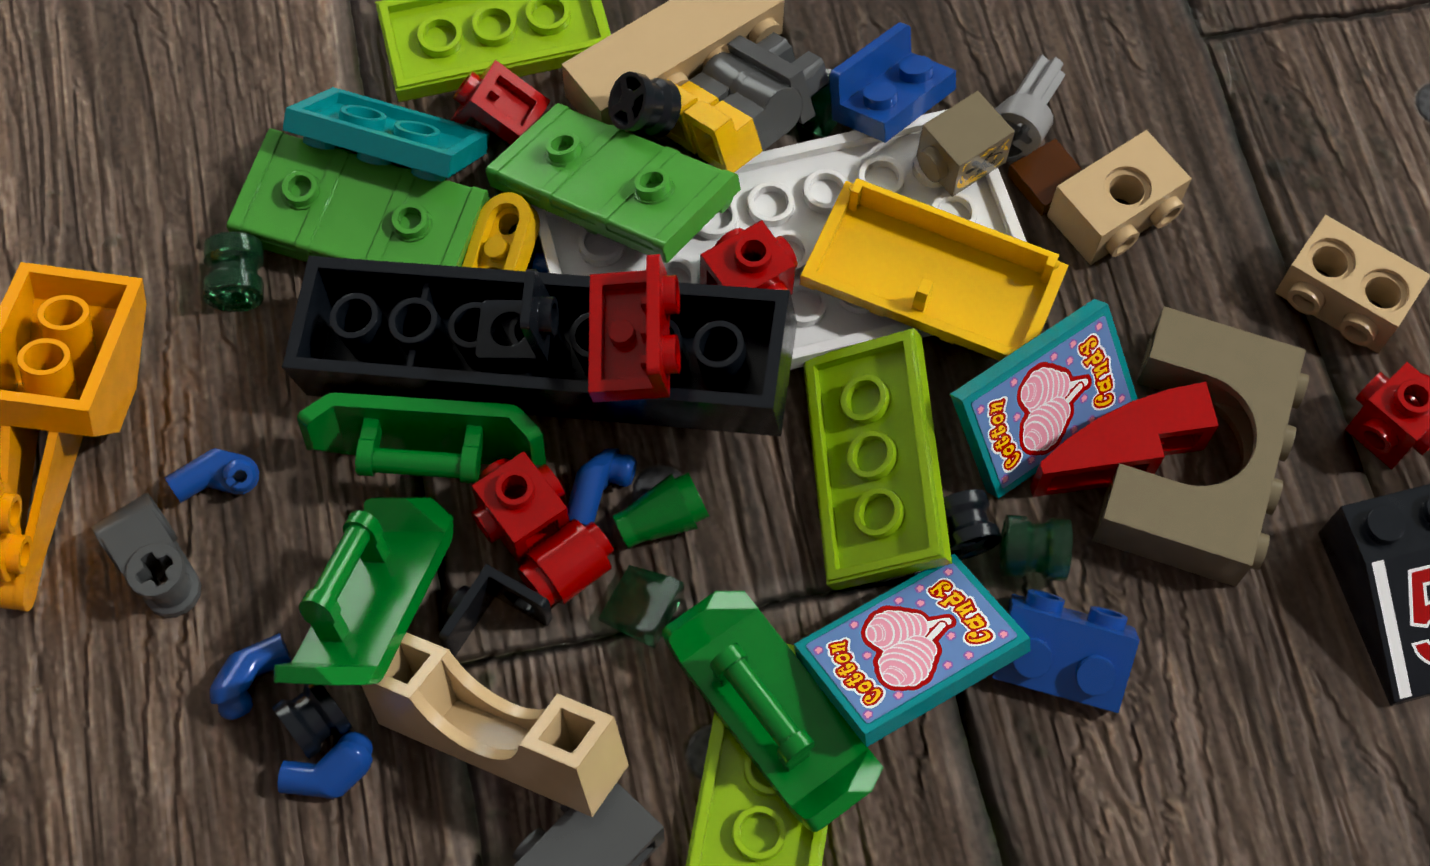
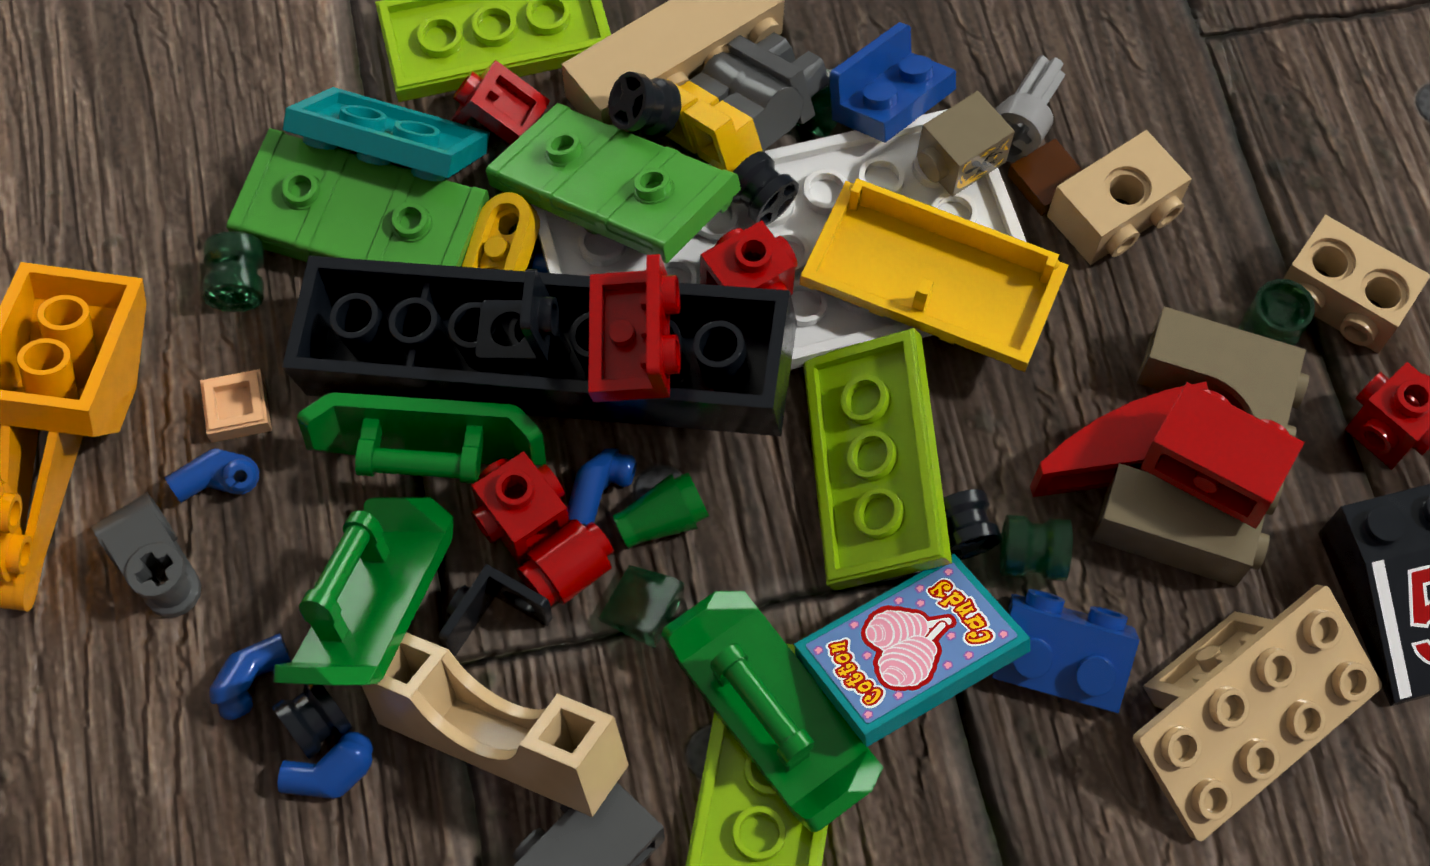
(235, 405): none -> light nougat tile
(763, 188): none -> black wheel
(1043, 396): tile -> none
(1222, 454): none -> red brick
(1251, 705): none -> tan bracket
(1279, 311): none -> clear green wheel

